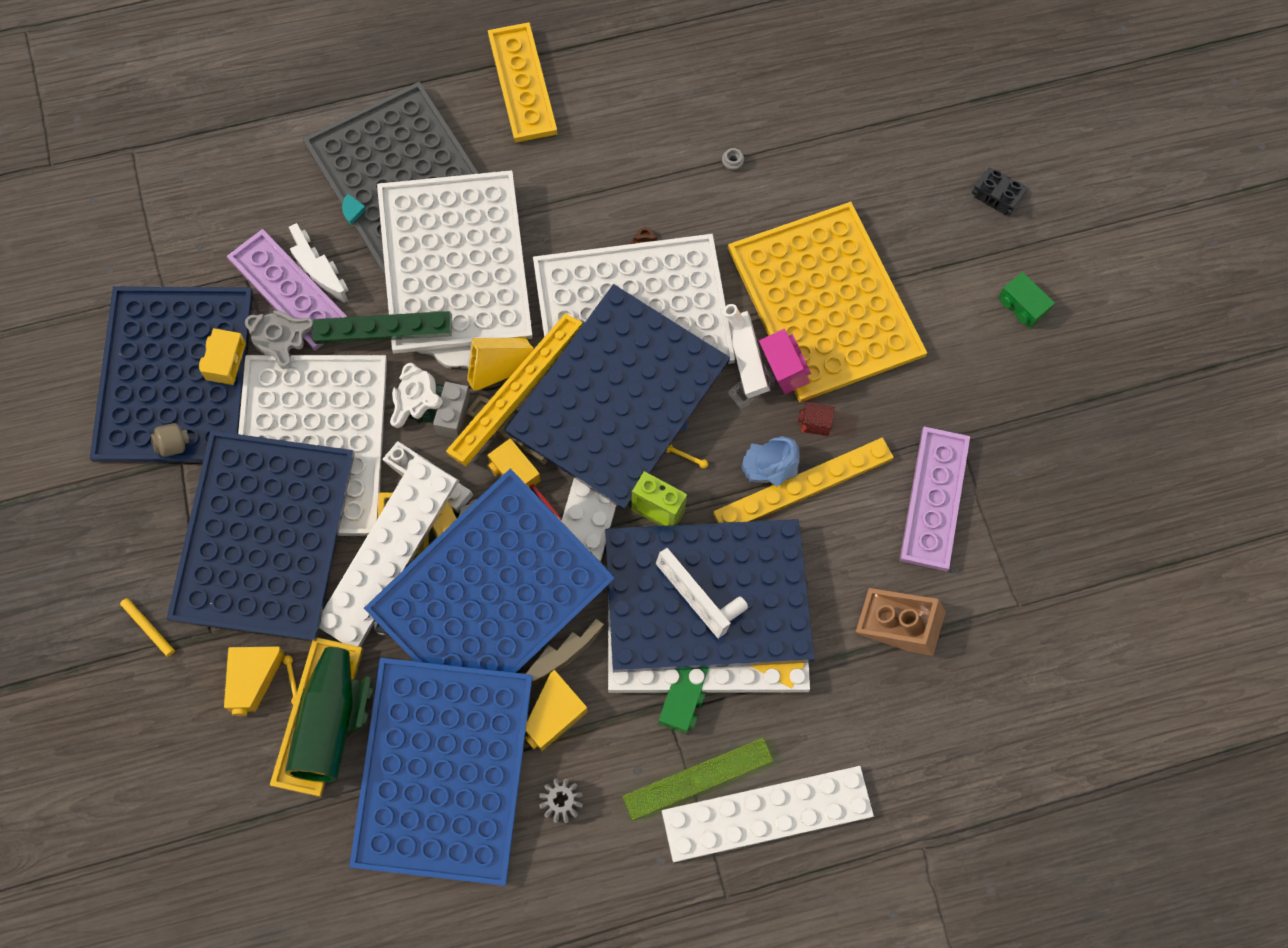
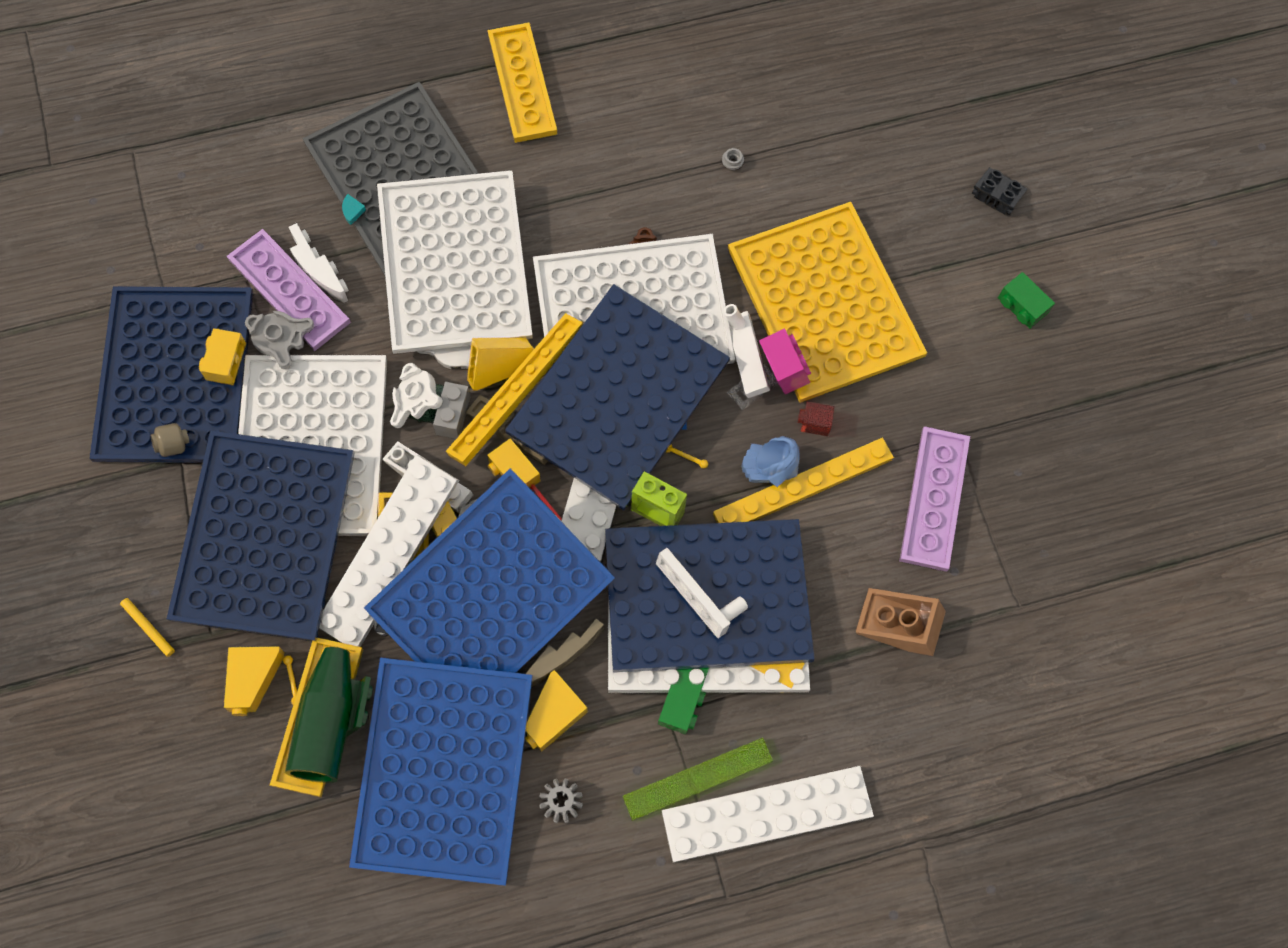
(382, 327): dark green plate -> none

